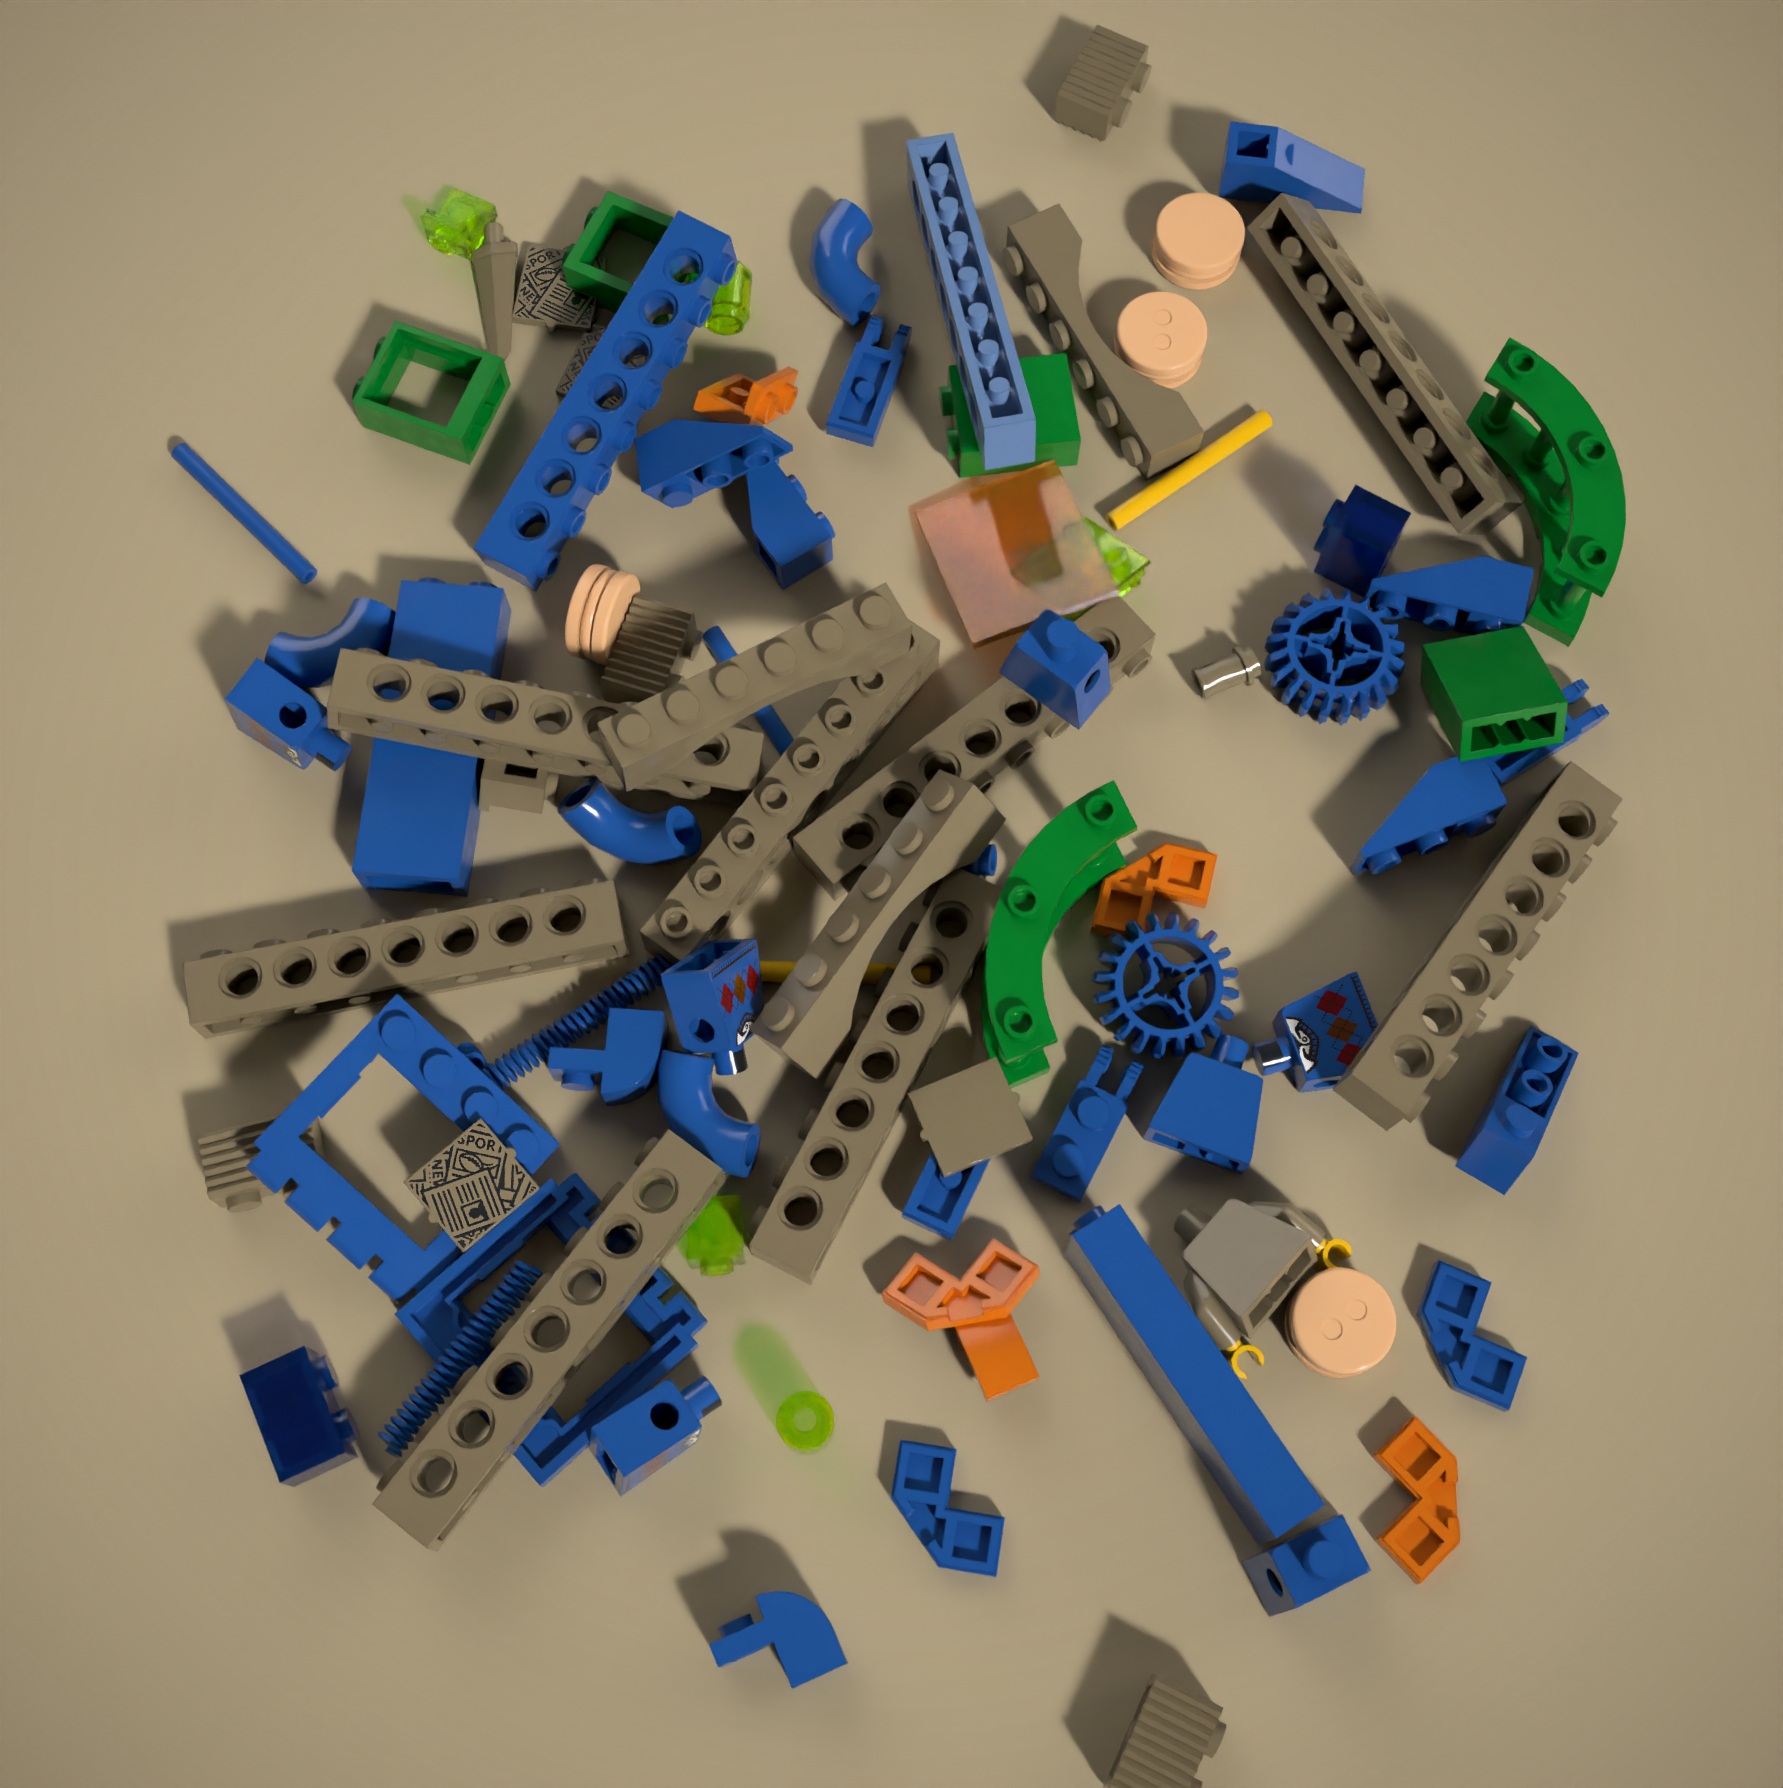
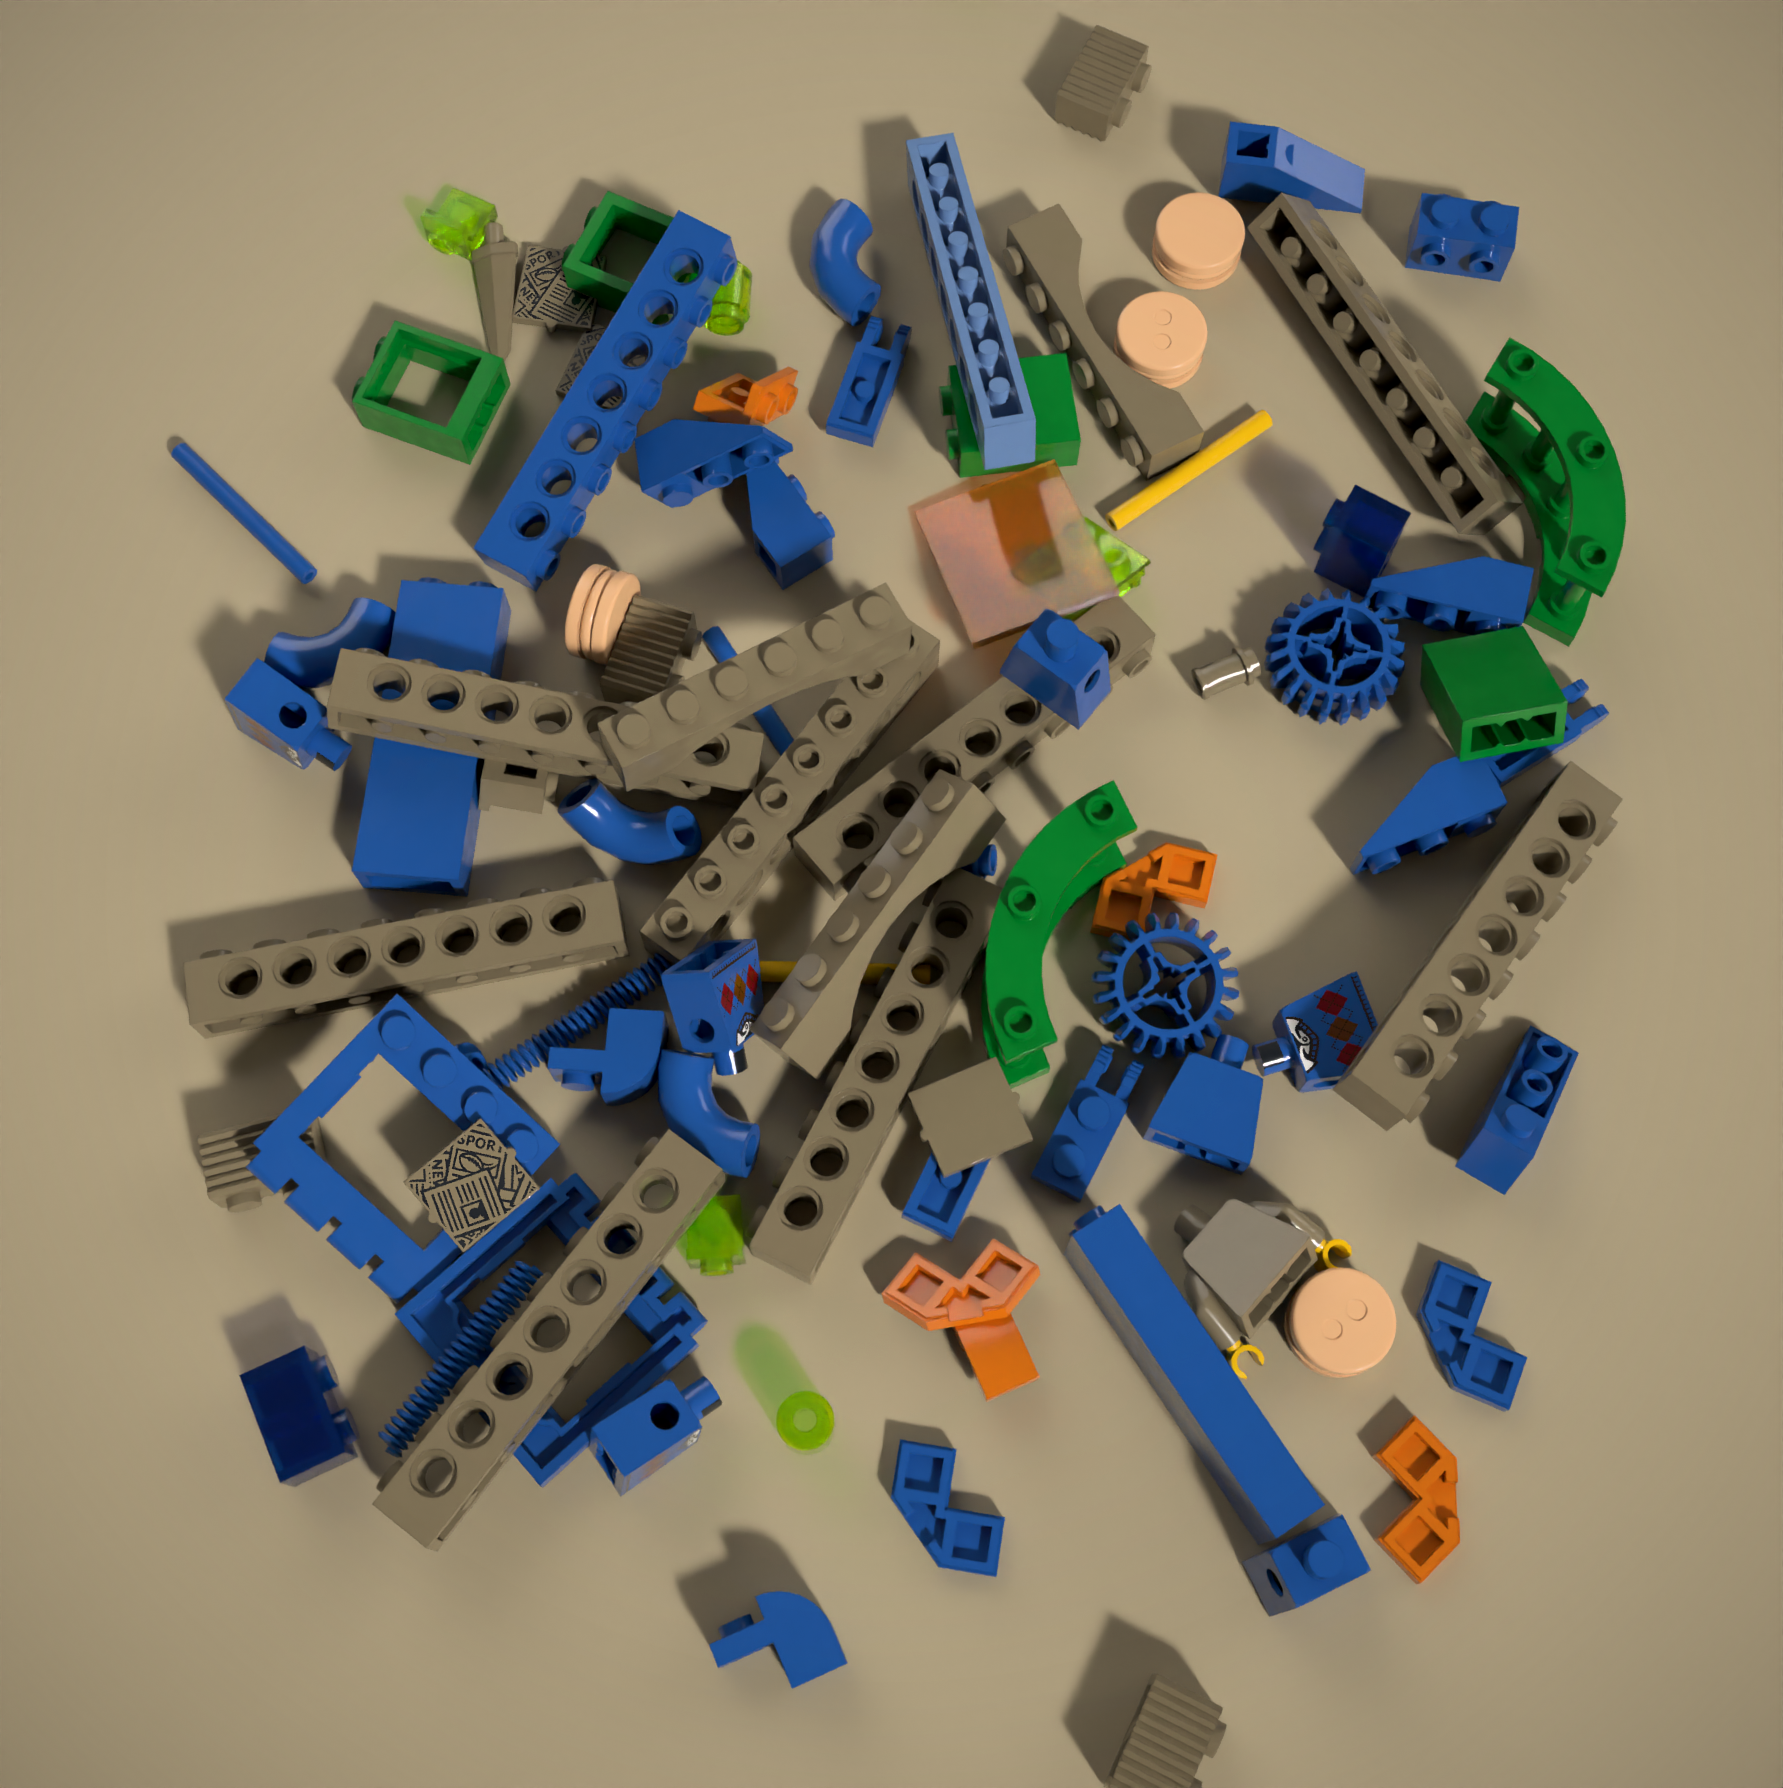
(1462, 237): none -> blue brick

